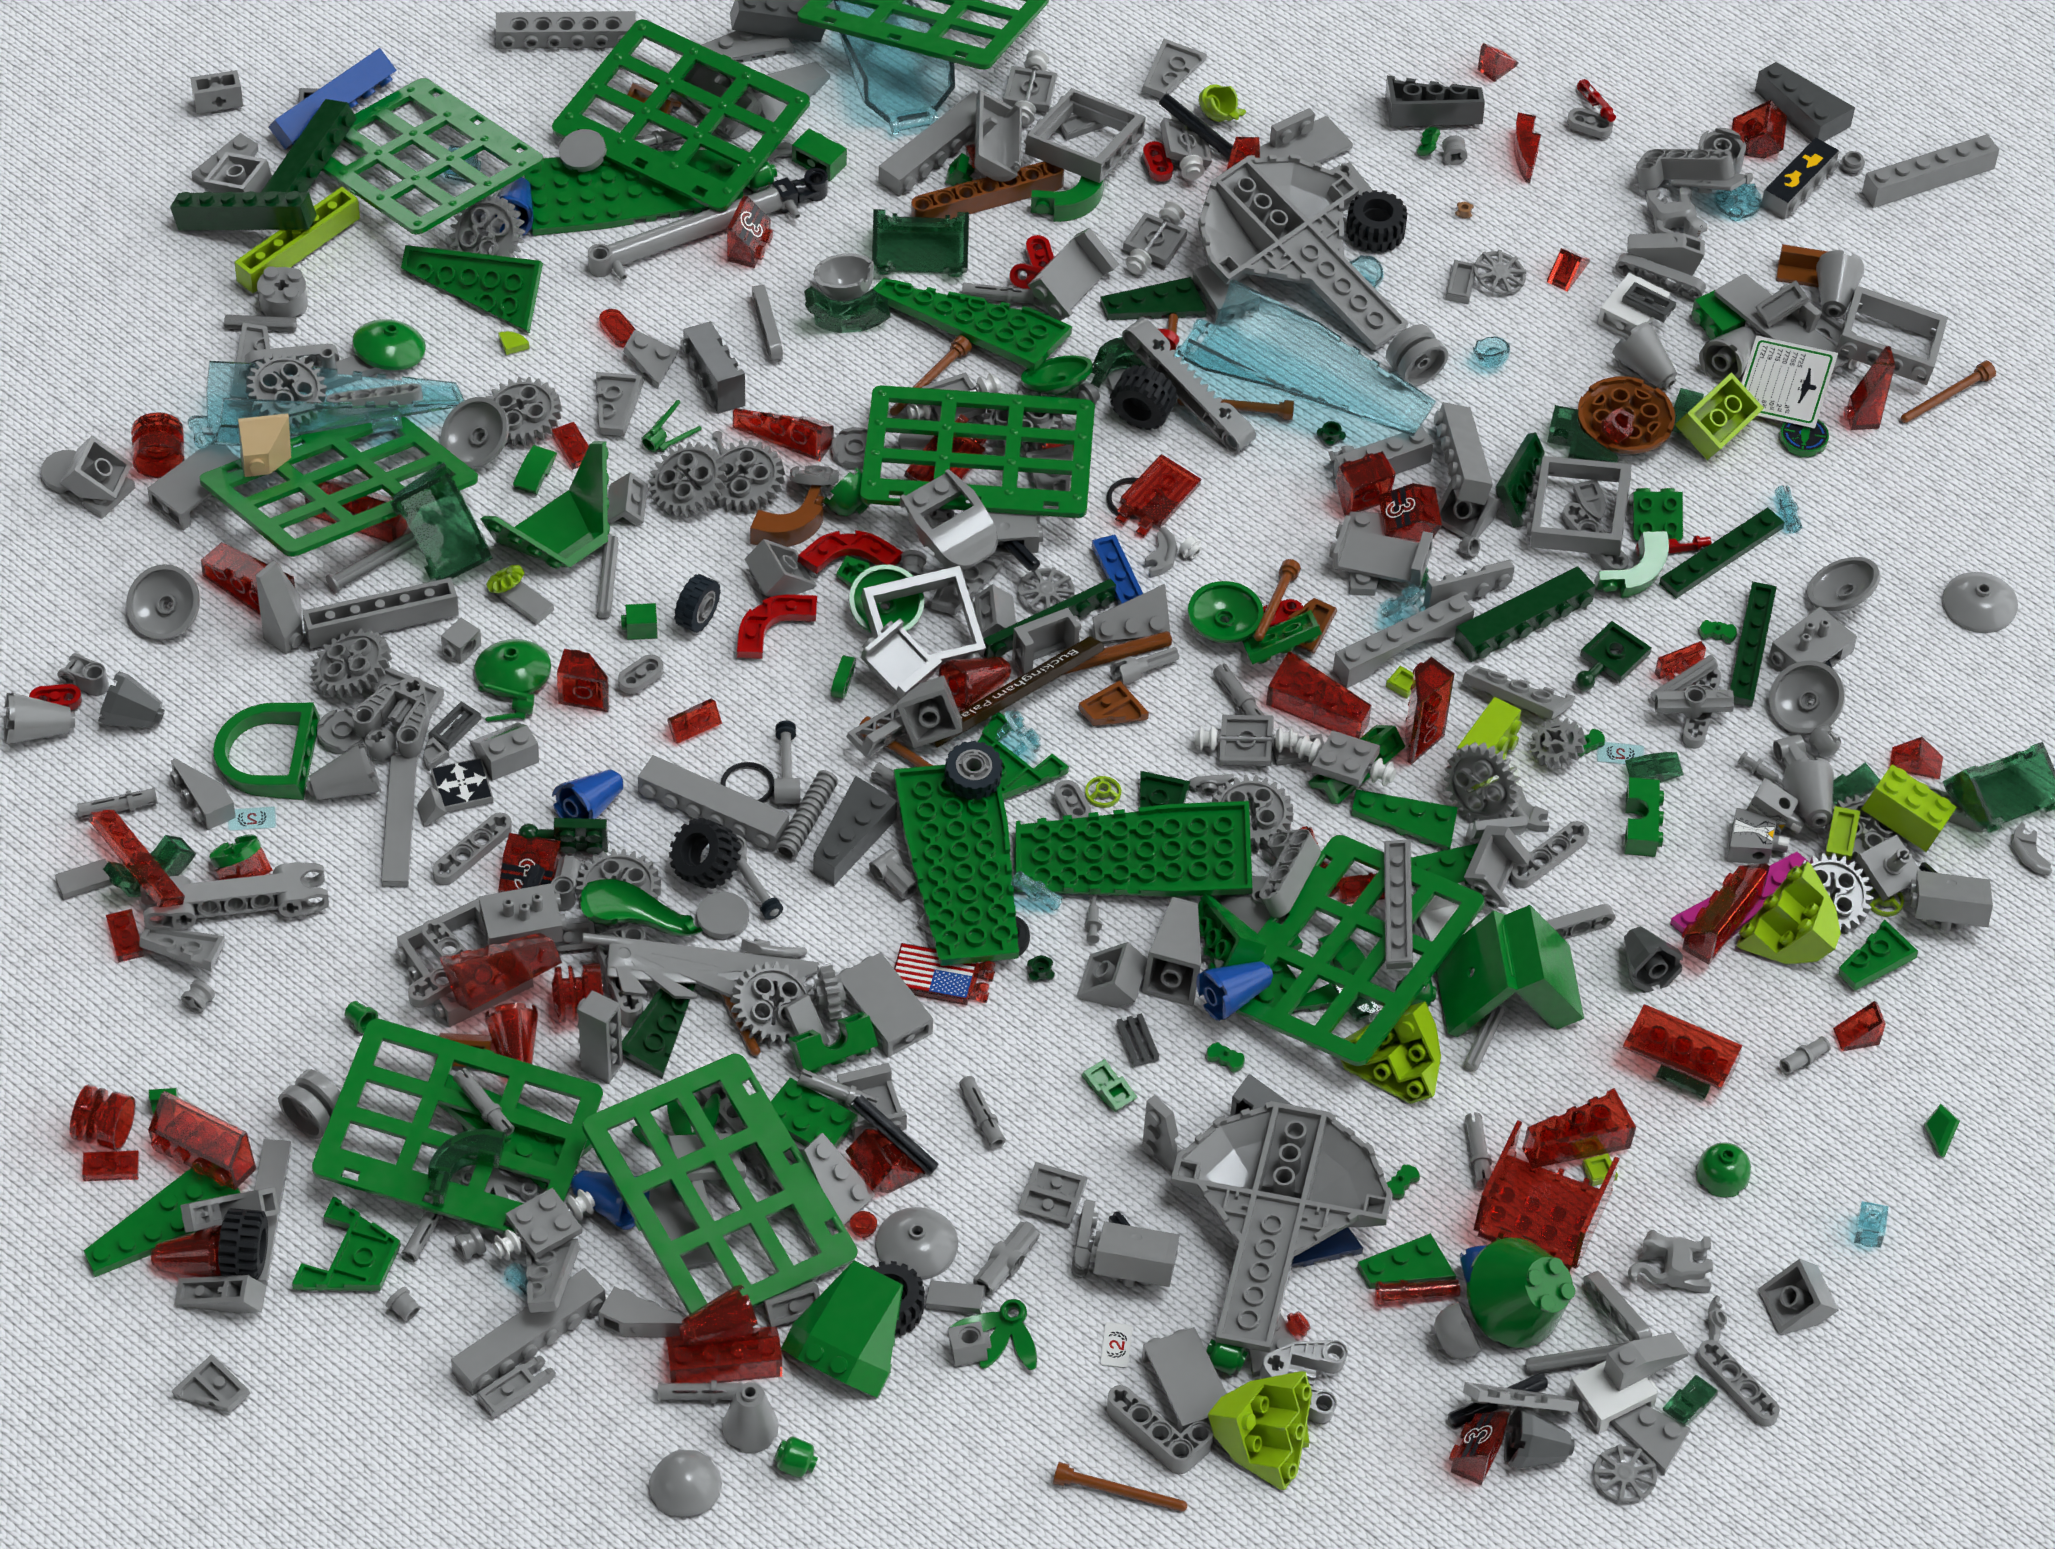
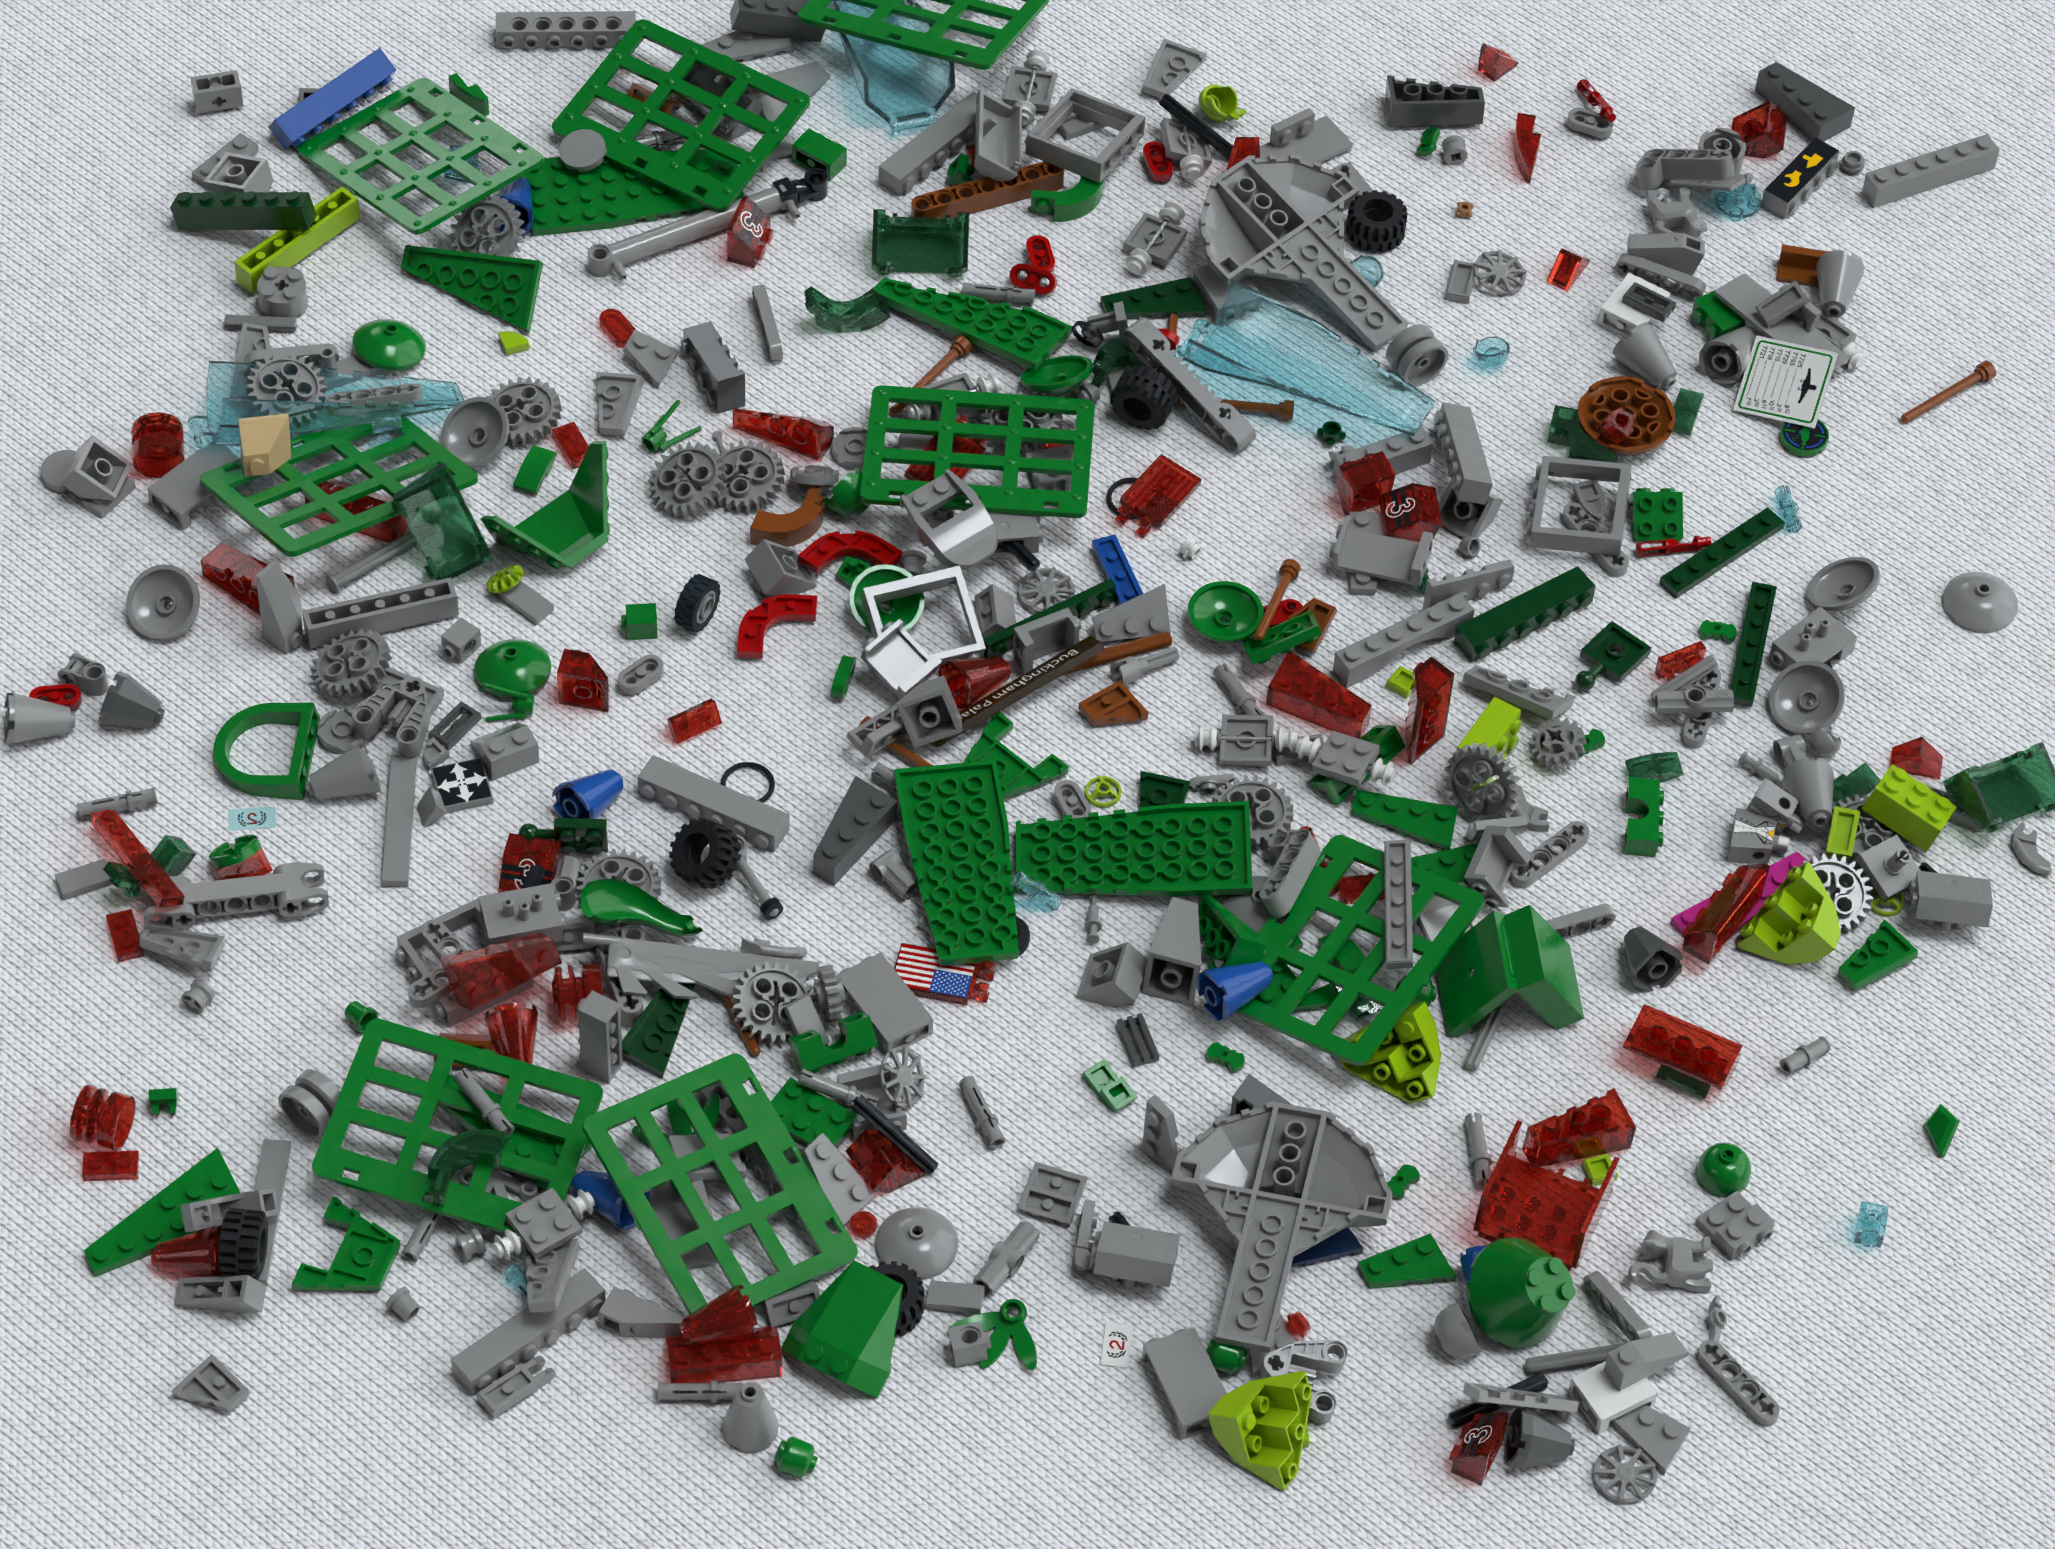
(201, 1141): clear red slope -> none
(207, 796): light grey slope -> none
(313, 148): dark green brick -> none
(380, 743): light grey piece -> none
(469, 846): light grey beam -> none
(470, 95): none -> green slope
(607, 577): light grey axle -> none
(627, 499): light grey panel -> none
(685, 1484): light grey cylinder -> none
(723, 915): light grey tile -> none
(763, 178): green head -> none
(786, 788): light grey piece -> none
(807, 814): light grey piece -> none
(844, 276): light grey cylinder -> none
(902, 1076): none -> light grey wheel
(973, 783): black wheel -> none
(976, 577): light grey wing -> none
(1028, 738): clear light blue plate -> none
(1040, 962): dark green plate -> none
(1066, 1475): dark orange piece -> none
(1072, 273): light grey panel -> none
(1101, 324): none -> light grey piece
(1126, 1407): light grey beam -> none
(1164, 556): light grey piece -> none
(1405, 1291): clear red pin -> none
(1410, 595): clear light blue plate -> none
(1518, 478): dark green wing -> none
(1618, 752): clear light blue sticker -> none
(1632, 581): arch -> none
(1691, 1400): clear green slope -> none
(1719, 416): lime brick -> none
(1736, 1225): none -> light grey plate
(1798, 1298): light grey slope -> none
(1861, 1029): clear red slope -> none
(1870, 395): clear red wedge -> none
(1898, 314): light grey window -> none

